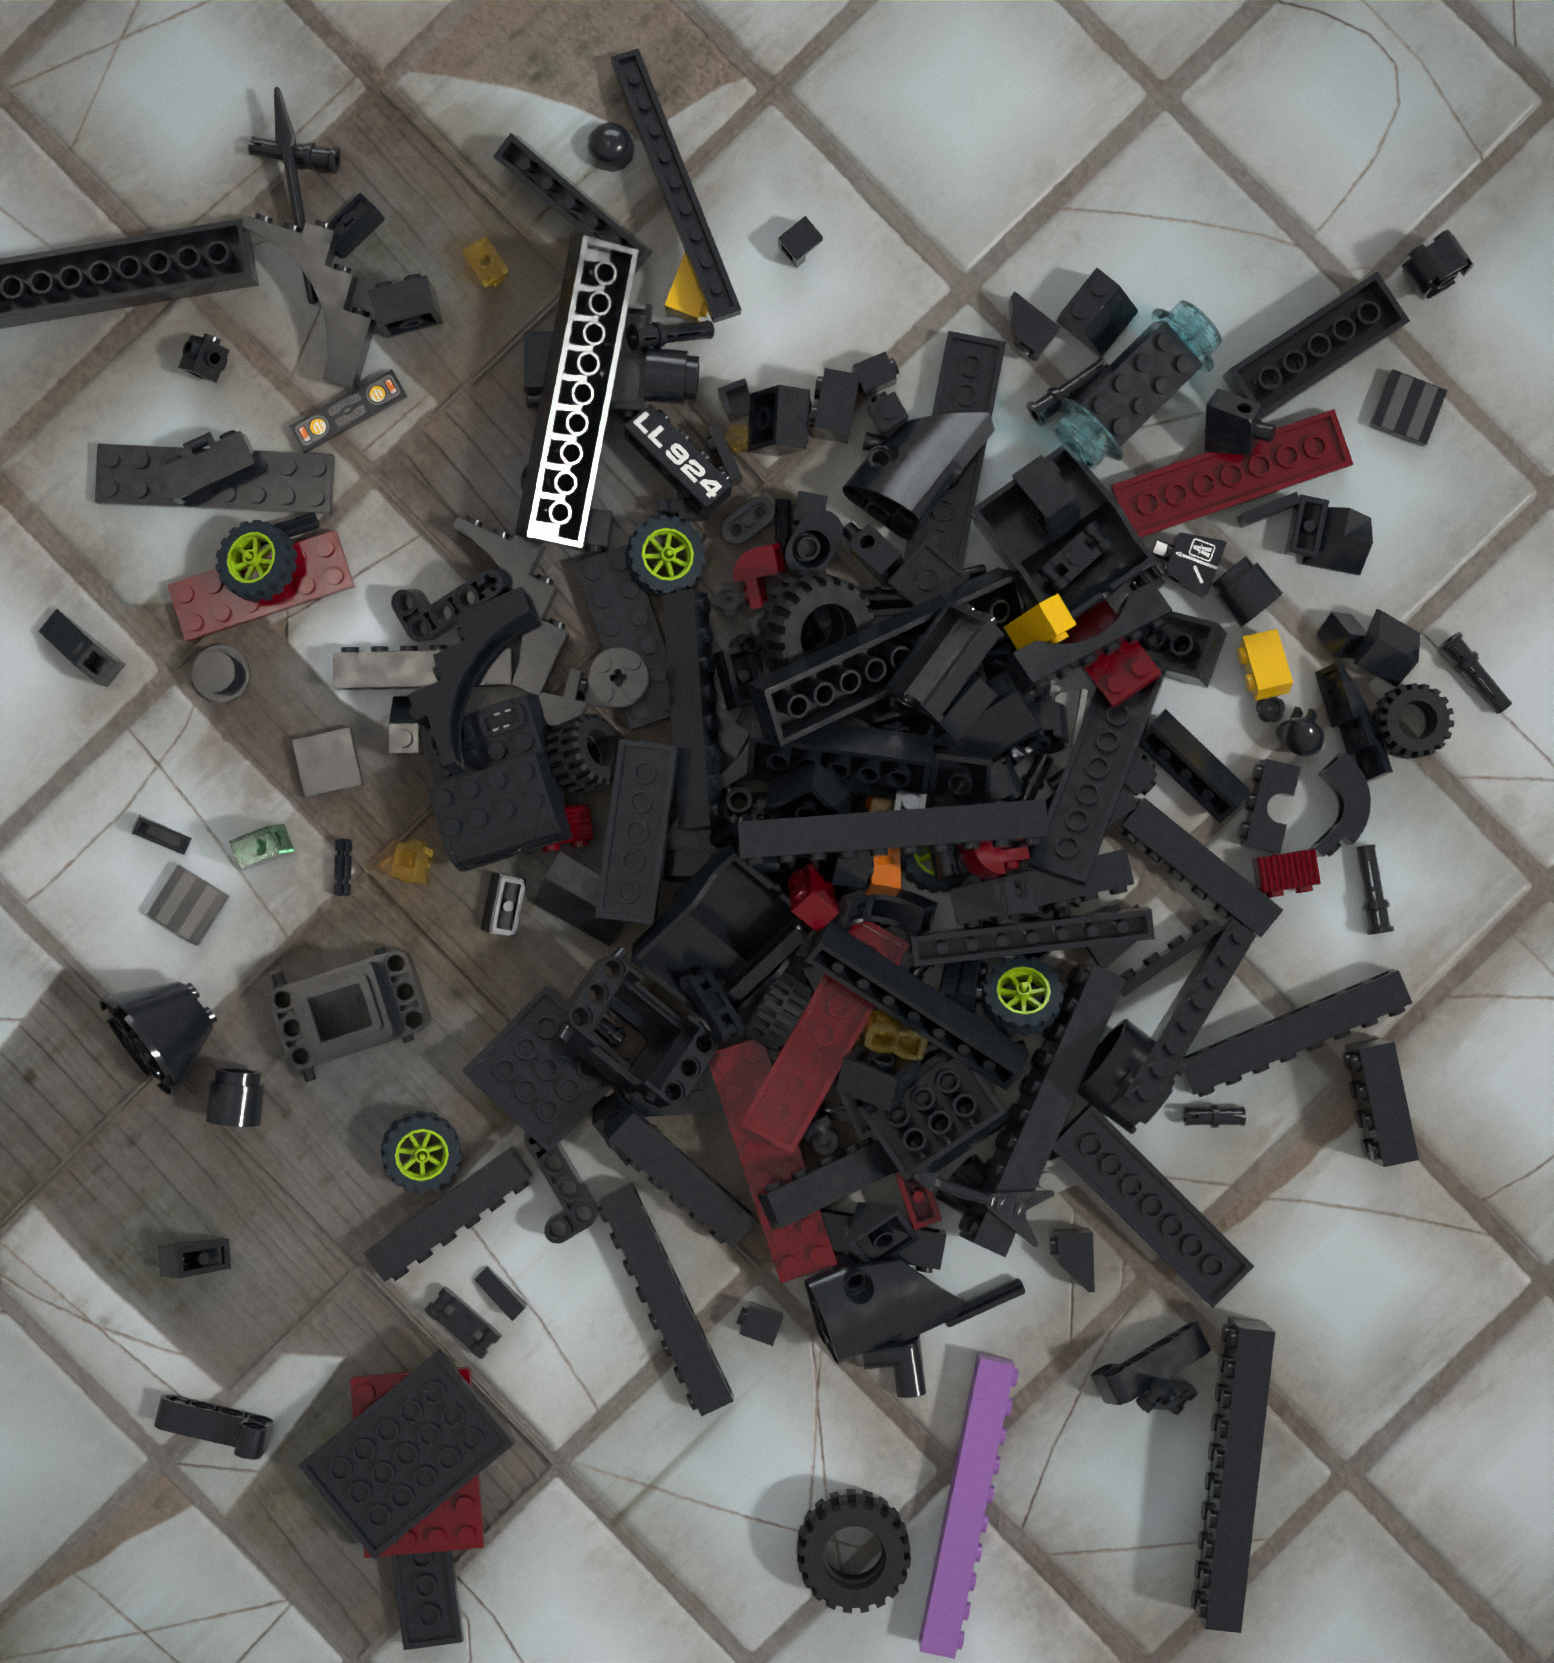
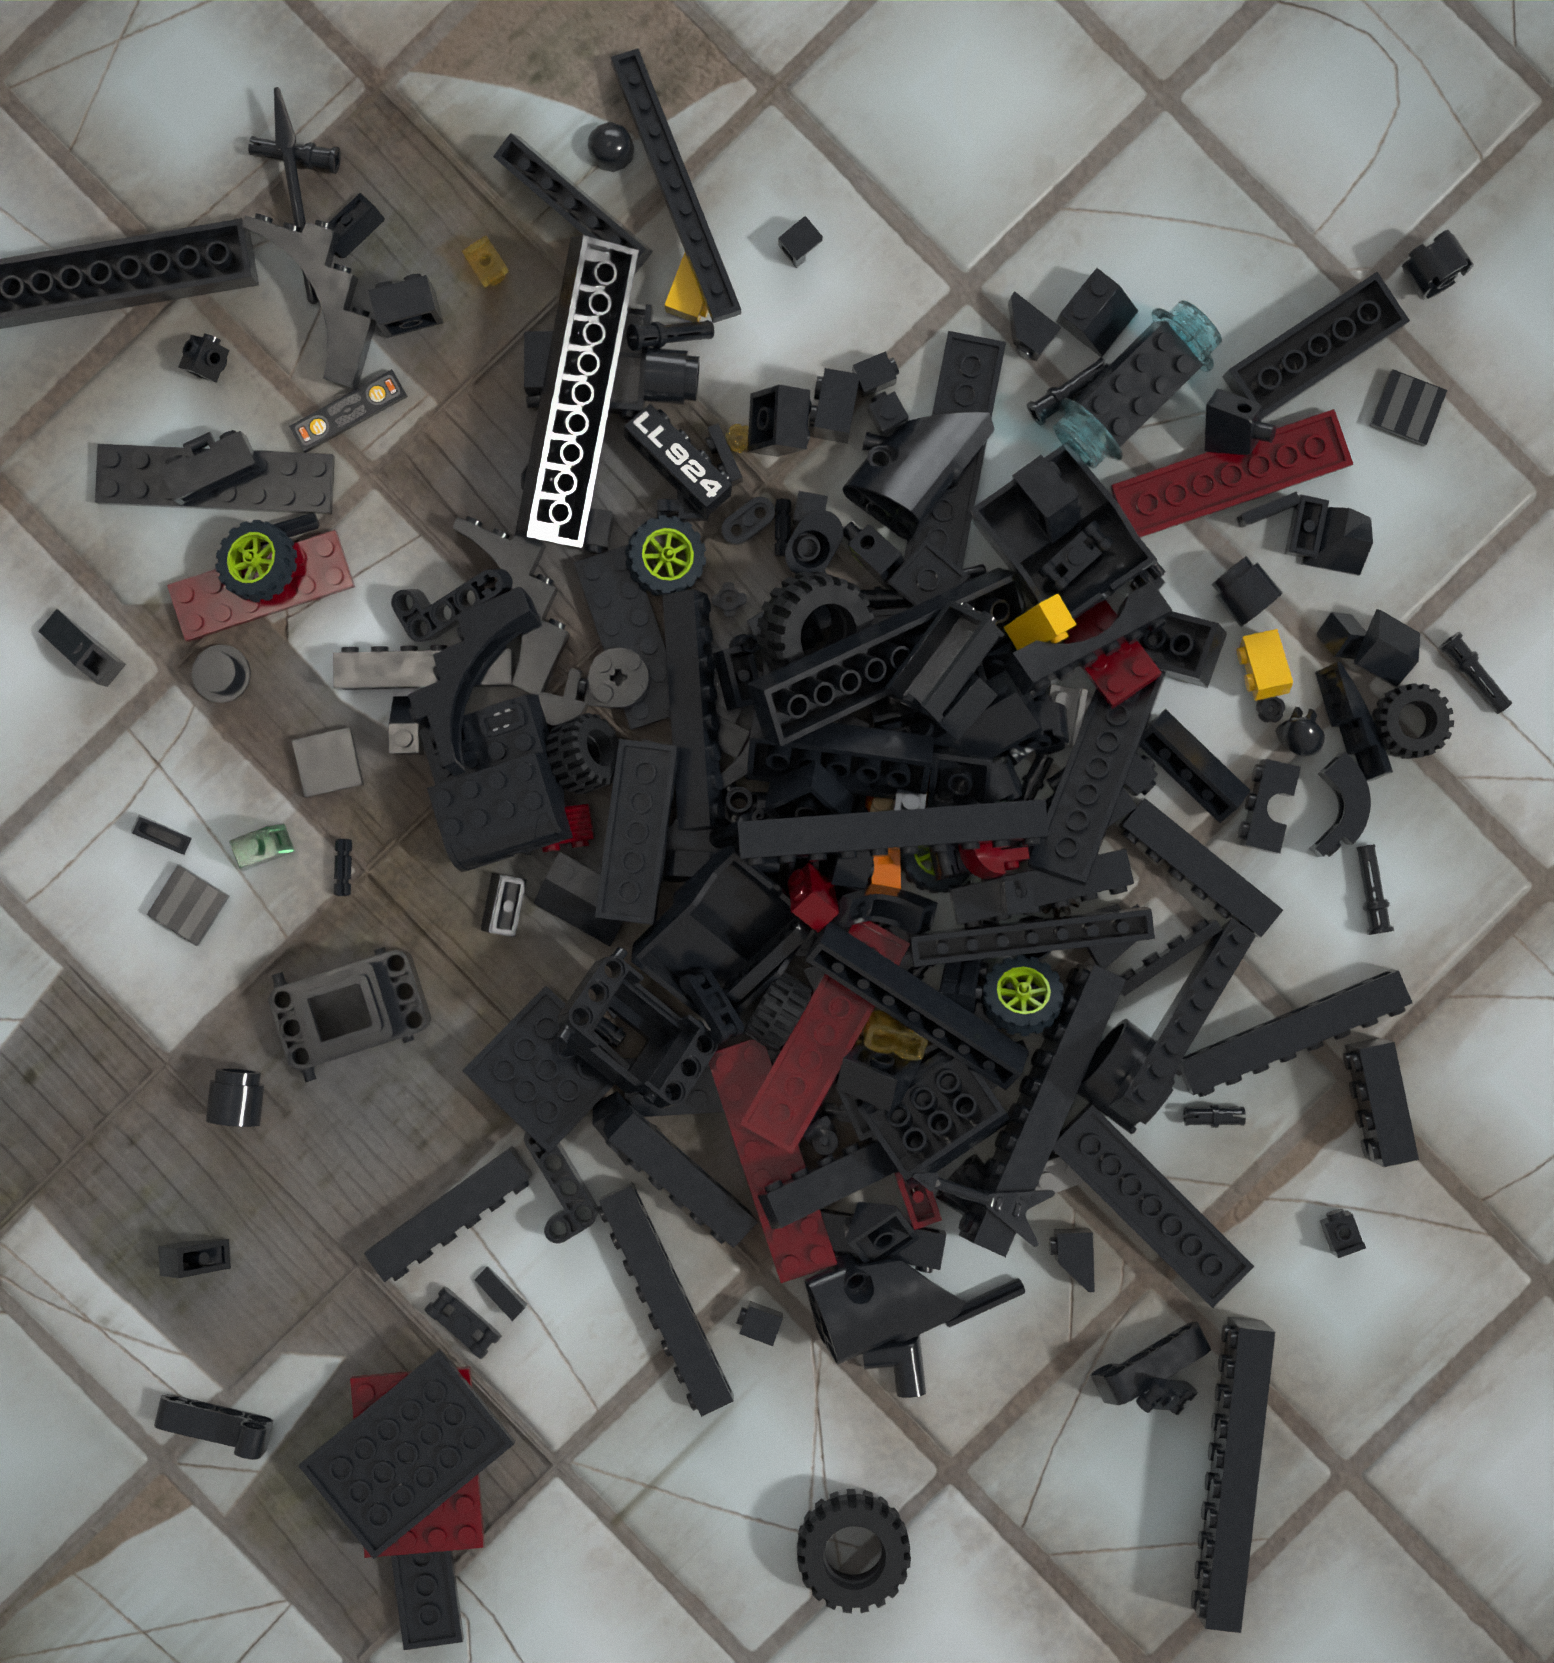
(161, 1029): black cone -> none
(405, 1128): black wheel -> none
(412, 862): clear yellow brick -> none
(735, 399): black panel -> none
(753, 567): dark red brick -> none
(966, 1505): medium lavender brick -> none
(1190, 561): black torso -> none
(1286, 871): dark red brick -> none
(1331, 1227): none -> black brick

